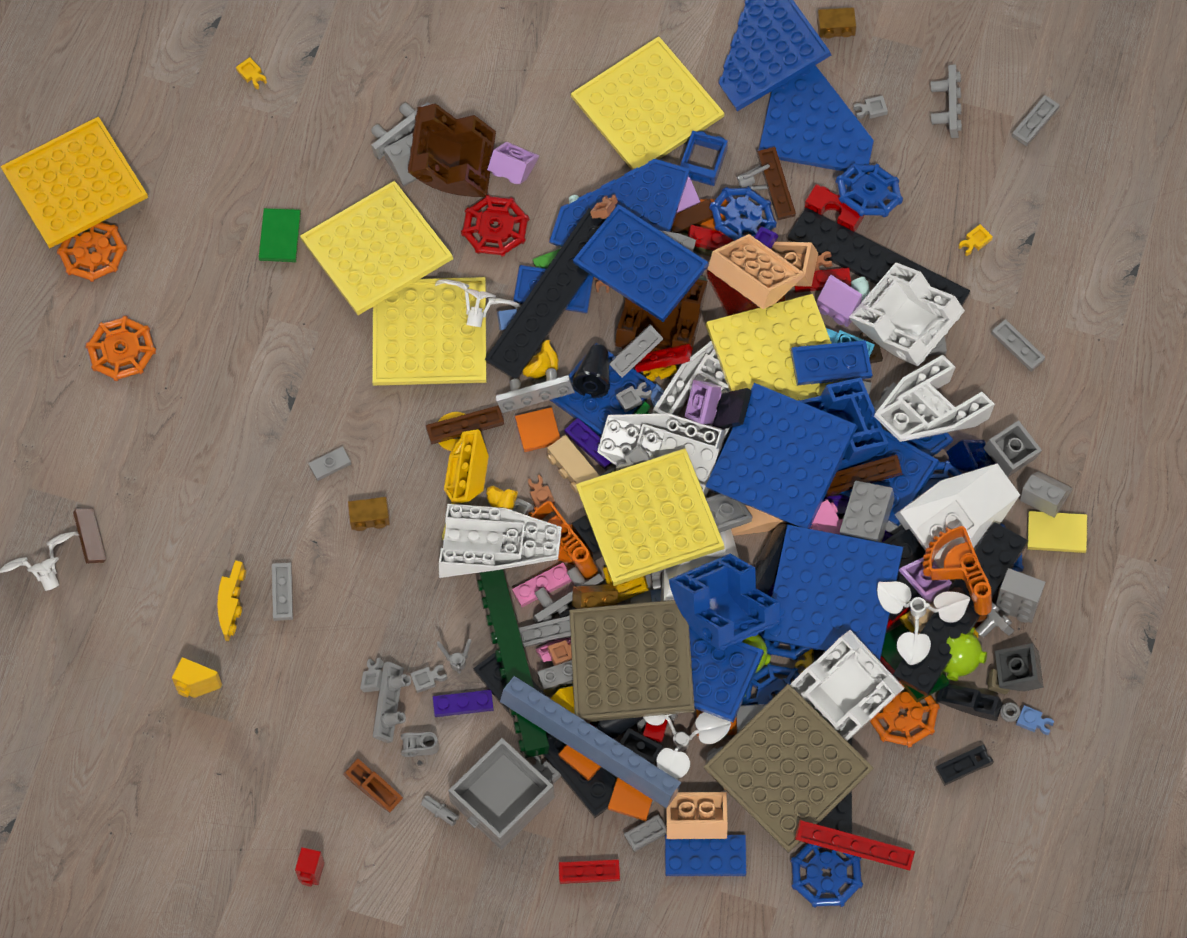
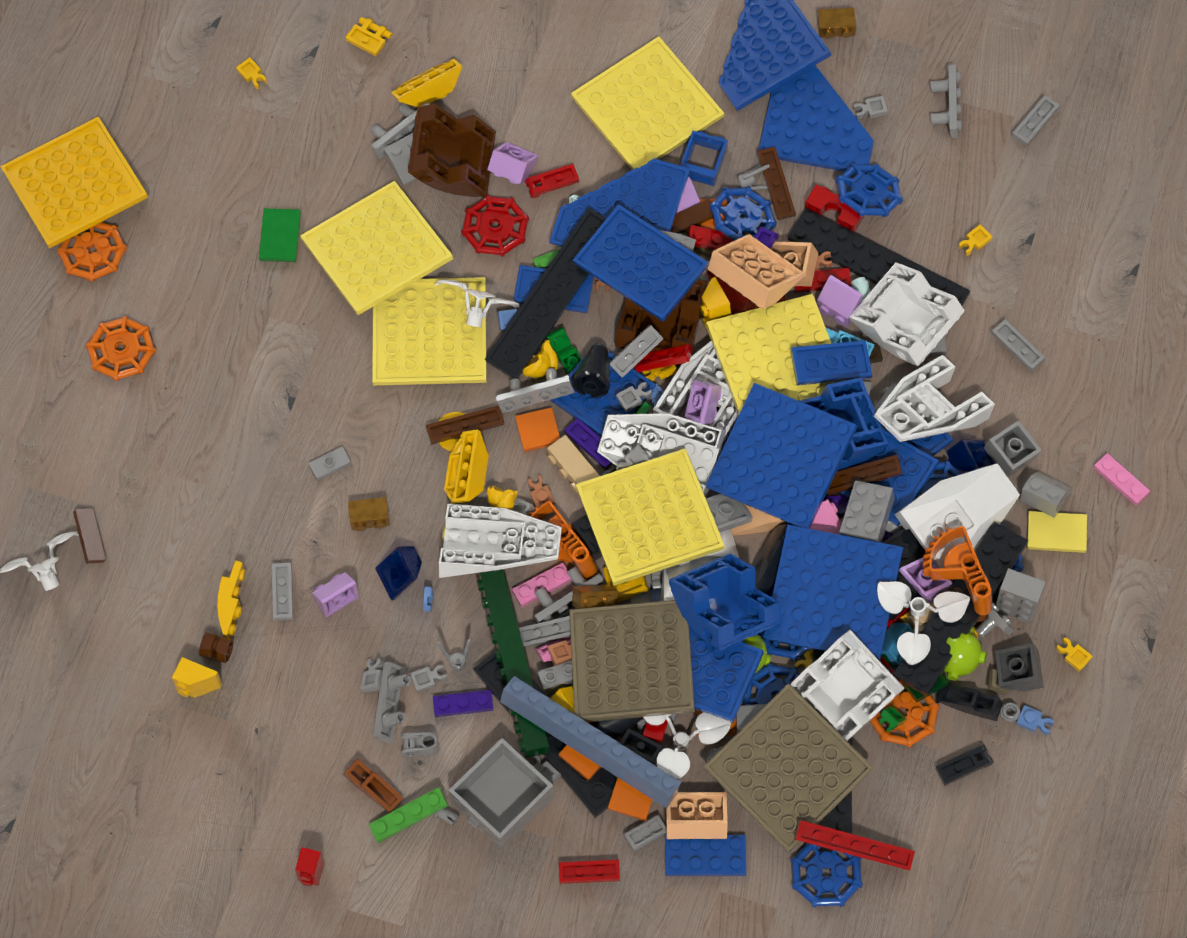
(216, 647): none -> reddish brown wheel
(335, 594): none -> lavender slope
(367, 40): none -> yellow plate
(399, 570): none -> clear blue slope
(408, 815): none -> bright green plate
(428, 598): none -> medium blue tile
(429, 85): none -> yellow wedge
(552, 180): none -> red plate
(566, 353): none -> green slope
(604, 208): nougat plate -> none
(714, 303): none -> yellow slope
(732, 408): black tile -> none
(891, 638): none -> dark azure panel
(893, 717): none -> green tile
(1076, 656): none -> yellow plate
(1121, 479): none -> bright pink plate

